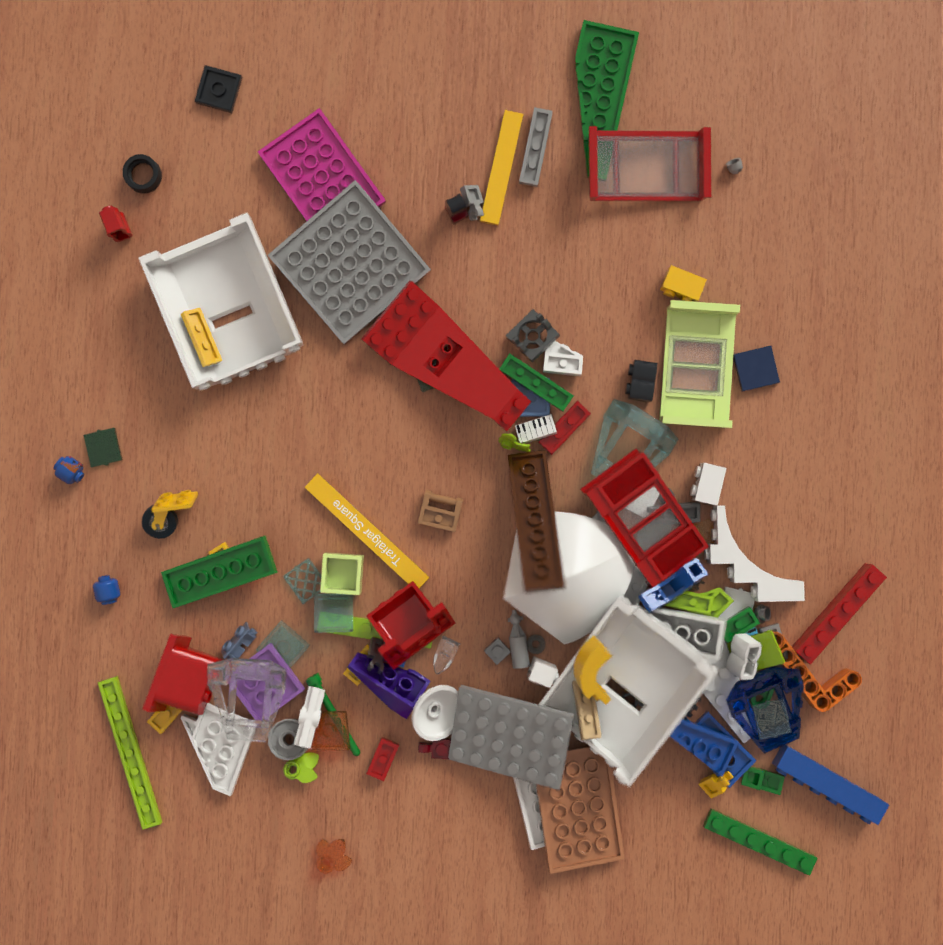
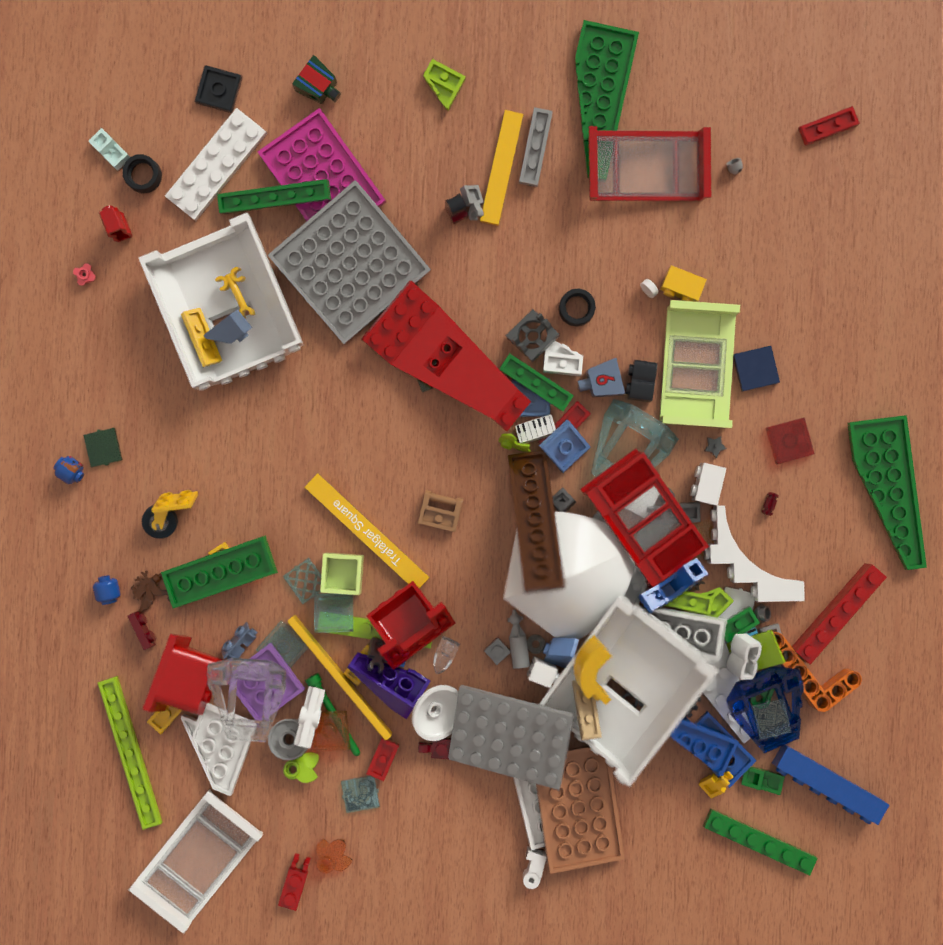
(84, 279): none -> coral plate
(109, 149): none -> light aqua slope
(139, 625): none -> dark red plate
(149, 586): none -> reddish brown piece
(195, 861): none -> clear piece
(216, 164): none -> white plate
(230, 282): none -> yellow bar
(230, 329): none -> sand blue slope
(274, 196): none -> green plate
(294, 884): none -> red hinge
(316, 82): none -> torso
(339, 677): none -> yellow tile
(360, 794): none -> clear light blue piece
(444, 82): none -> lime wing
(533, 873): none -> white leg
(560, 651): none -> medium blue slope
(563, 500): none -> flat silver tile
(564, 446): none -> medium blue tile
(574, 293): none -> black tyre
(603, 380): none -> sand blue torso
(649, 288): none -> white tile
(715, 446): none -> dark grey piece
(770, 503): none -> dark red piece
(790, 440): none -> clear red plate
(828, 126): none -> red tile
(886, 468): none -> green wing

